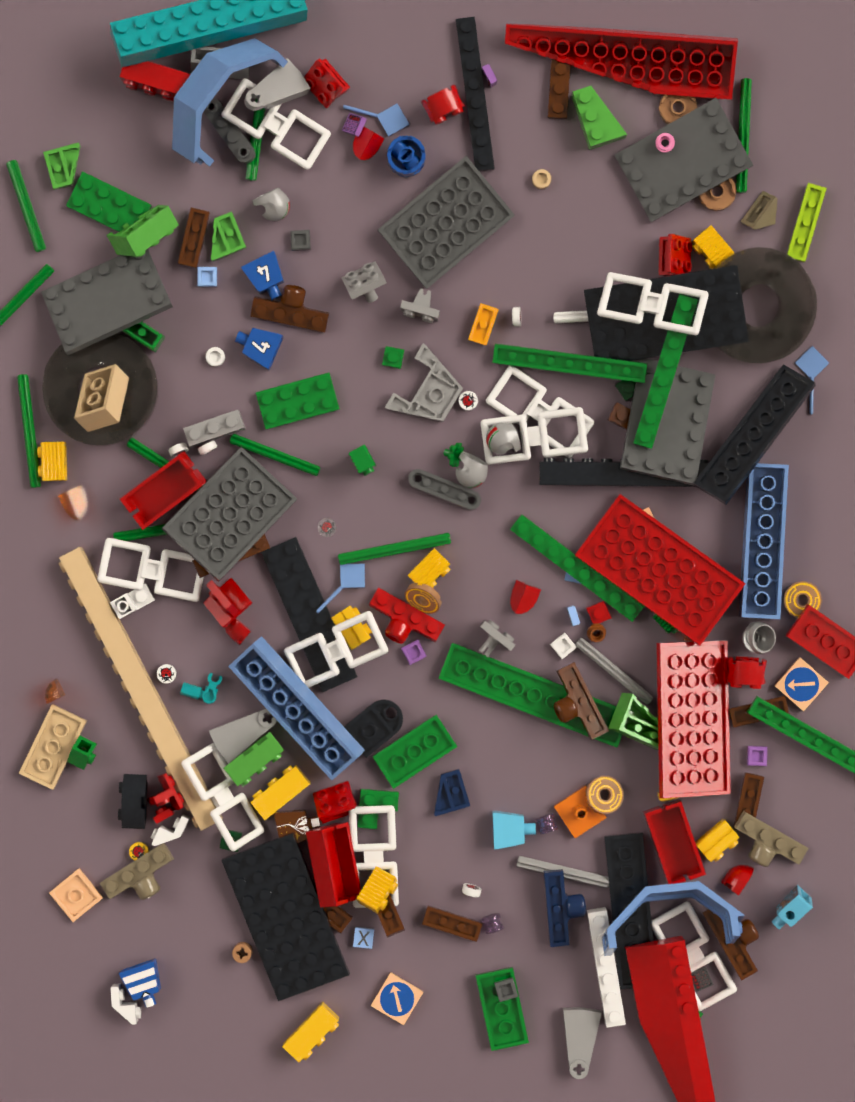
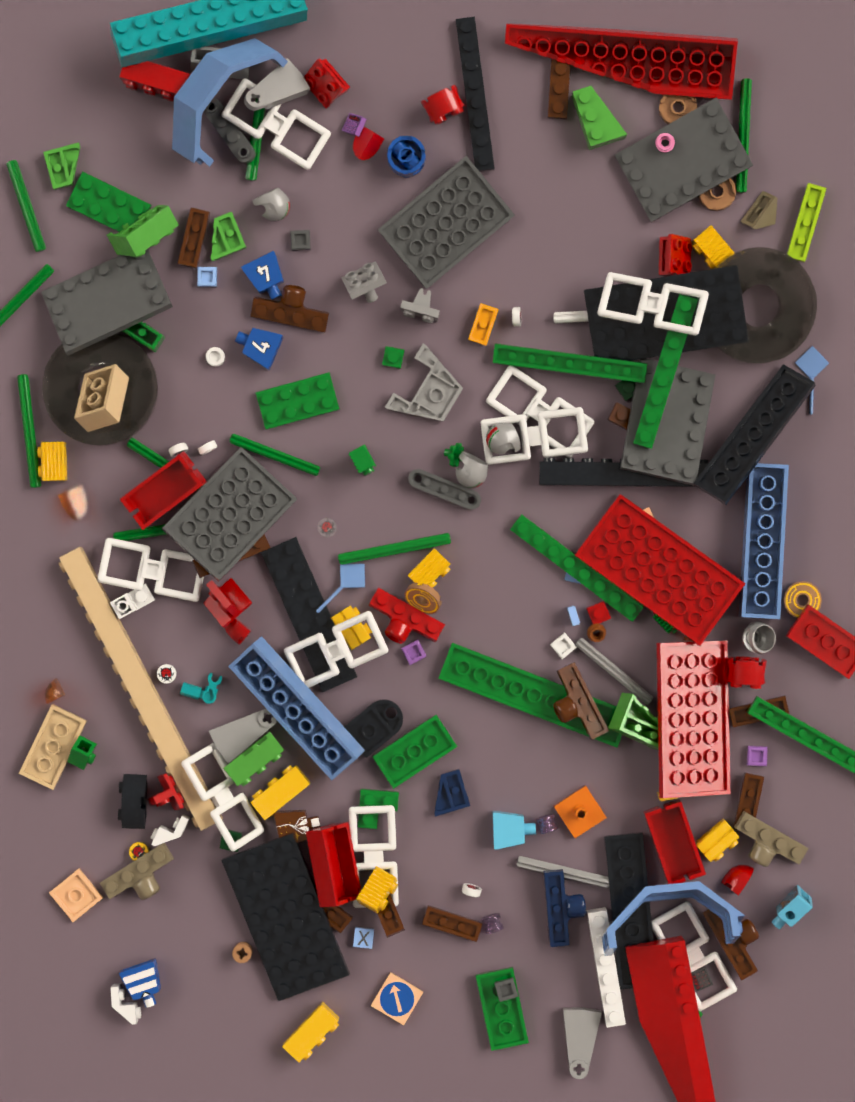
(163, 813): red plate -> none
(214, 428): light grey brick -> none
(334, 802): red bracket -> none
(391, 119): medium blue piece -> none
(468, 400): tile -> none
(489, 75): medium lavender tile -> none
(495, 638): light grey plate -> none
(523, 597): red brick -> none
(541, 179): tan tile -> none
(615, 792): medium nougat tile -> none
(801, 684): tile -> none

